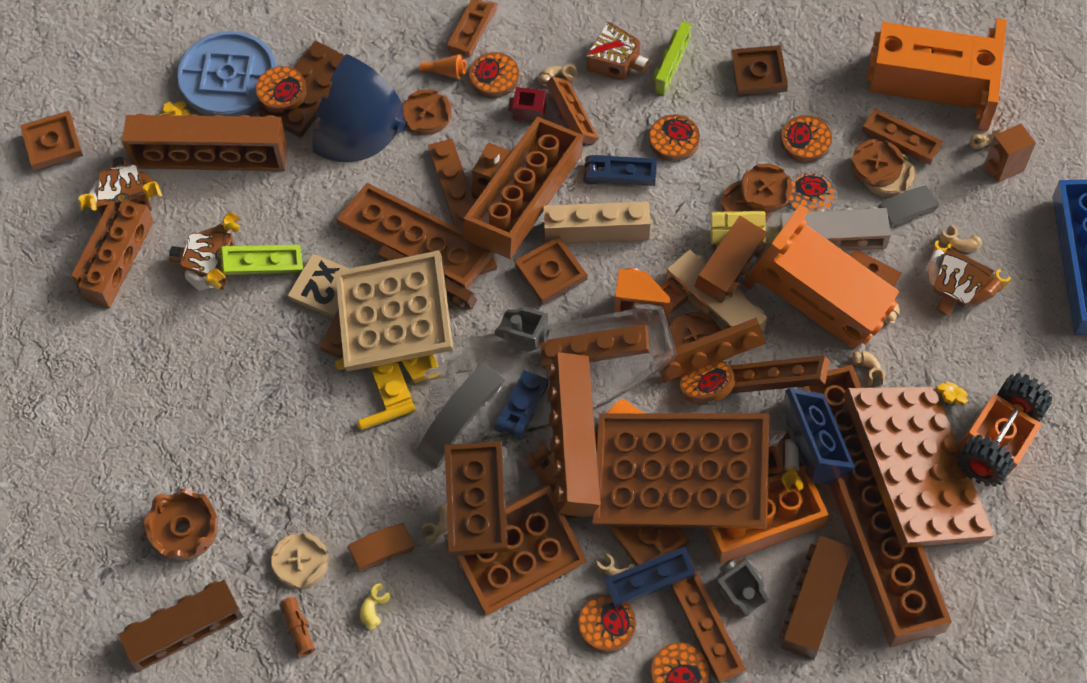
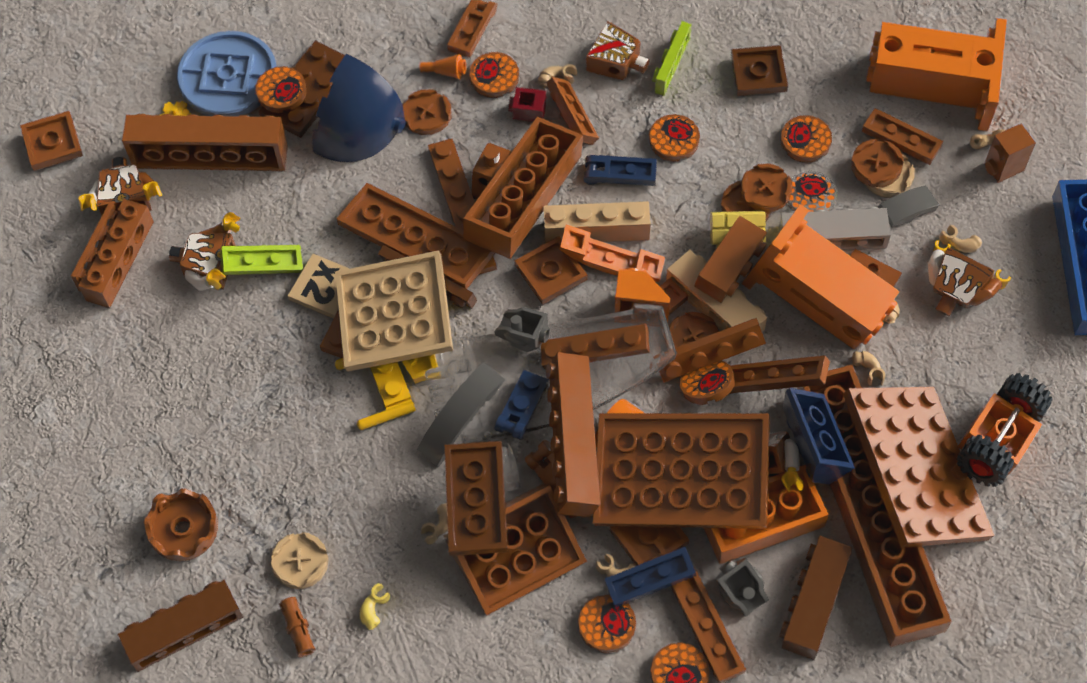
(379, 546): dark orange slope -> none
(607, 257): none -> orange slope
(952, 393): yellow plant -> none

